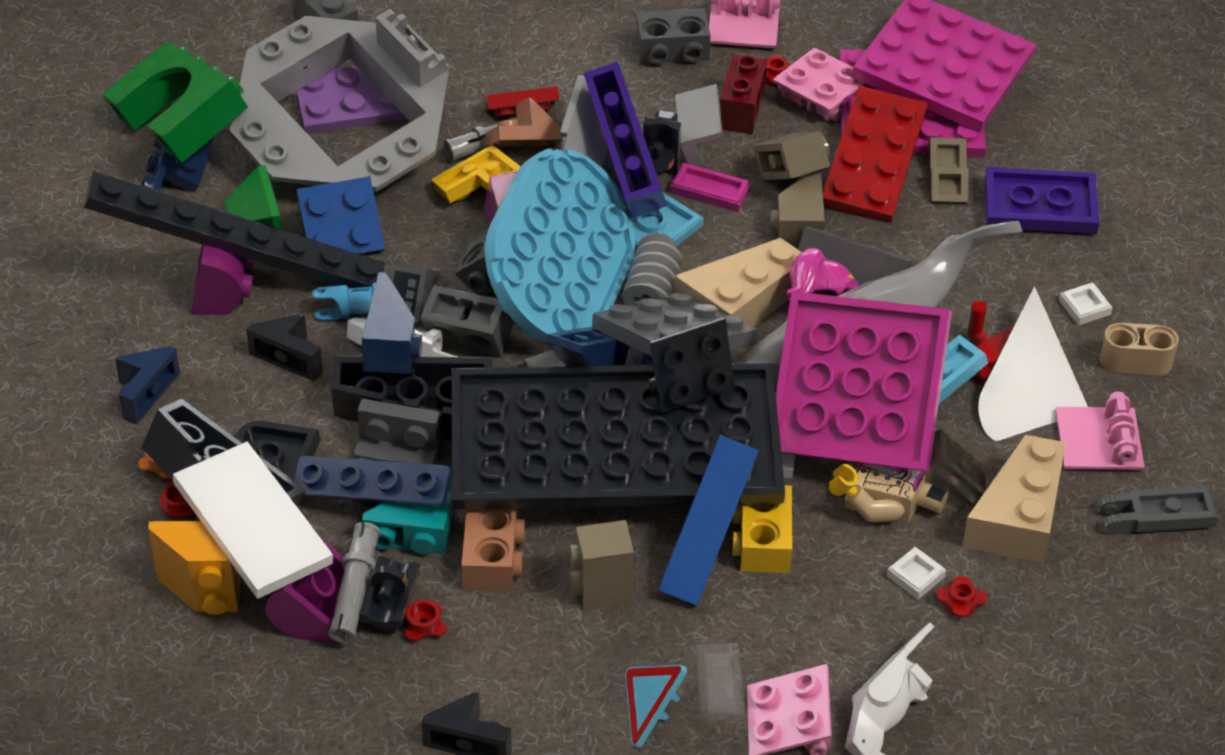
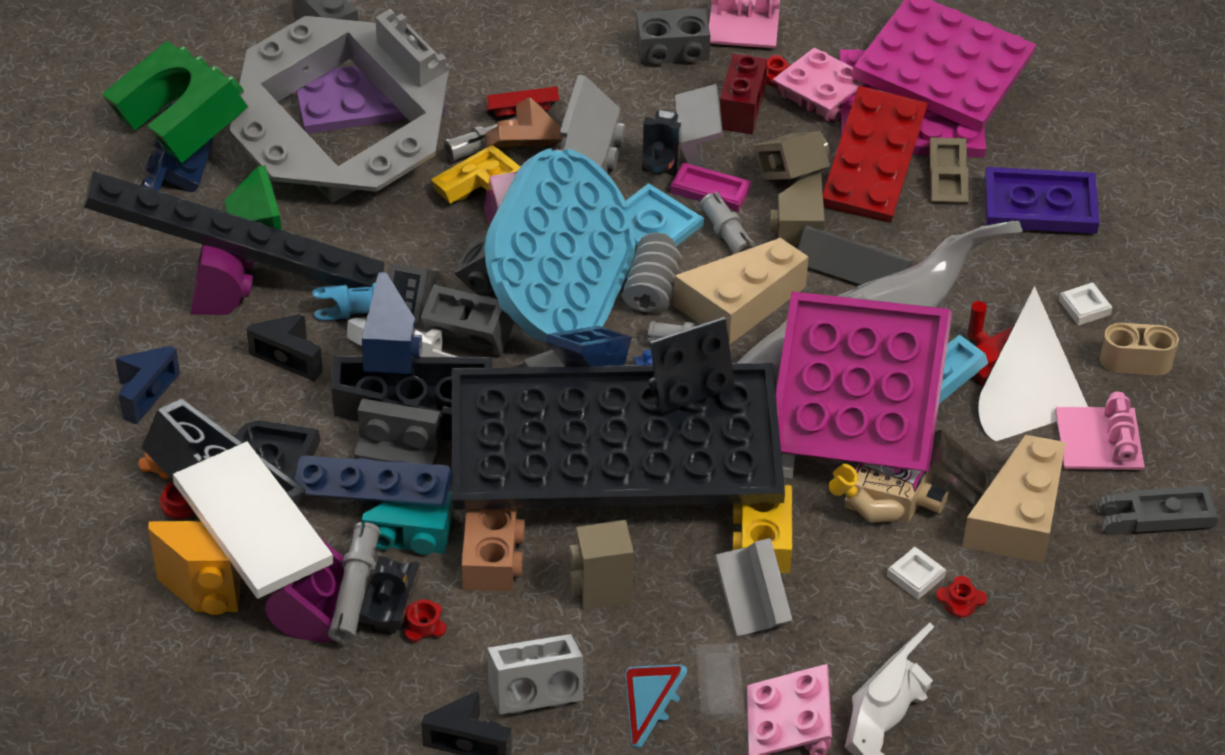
(342, 215): blue plate -> none
(534, 668): none -> light grey brick
(625, 139): dark purple brick -> none
(656, 318): dark grey plate -> none
(708, 520): blue tile -> none
(726, 223): none -> light grey pin
(753, 588): none -> light grey panel
(817, 275): dark pink hair -> none

